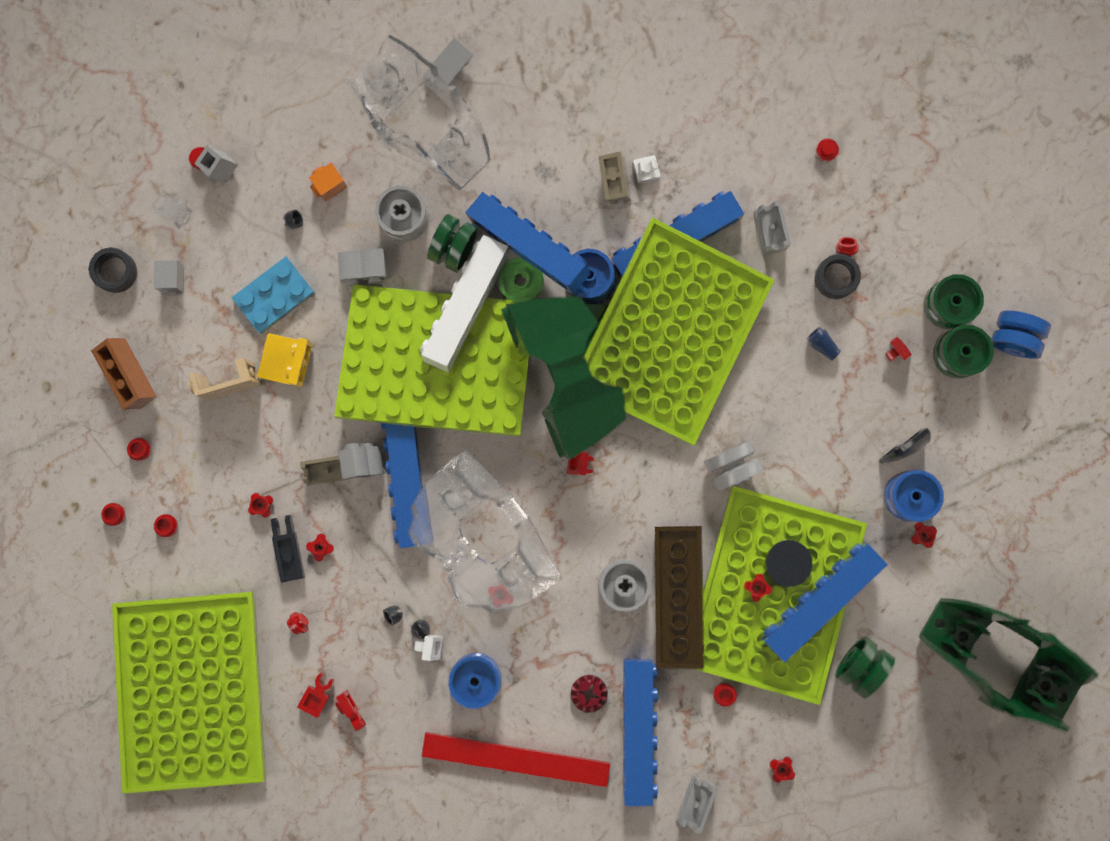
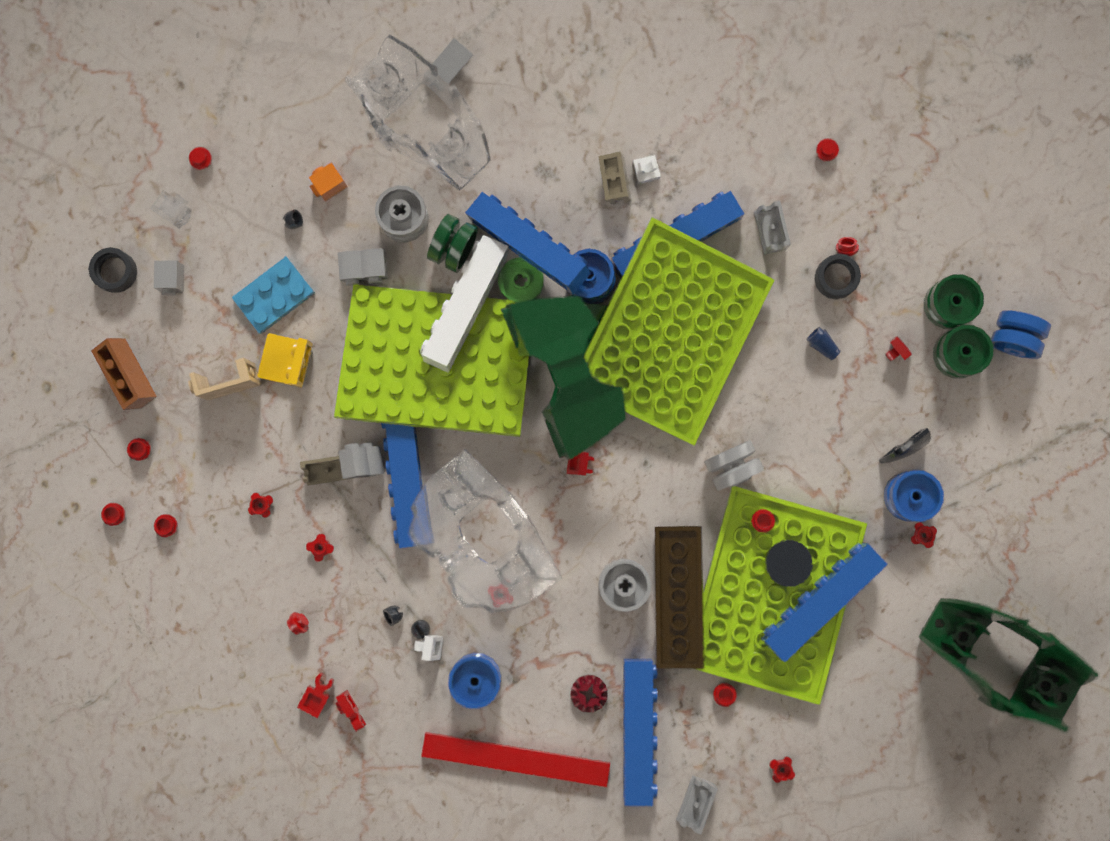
(188, 692): lime plate -> none
(216, 164): light grey brick -> none
(287, 551): black hinge -> none
(751, 587): red plate -> none
(763, 520): none -> red plate
(865, 667): dark green wheel -> none

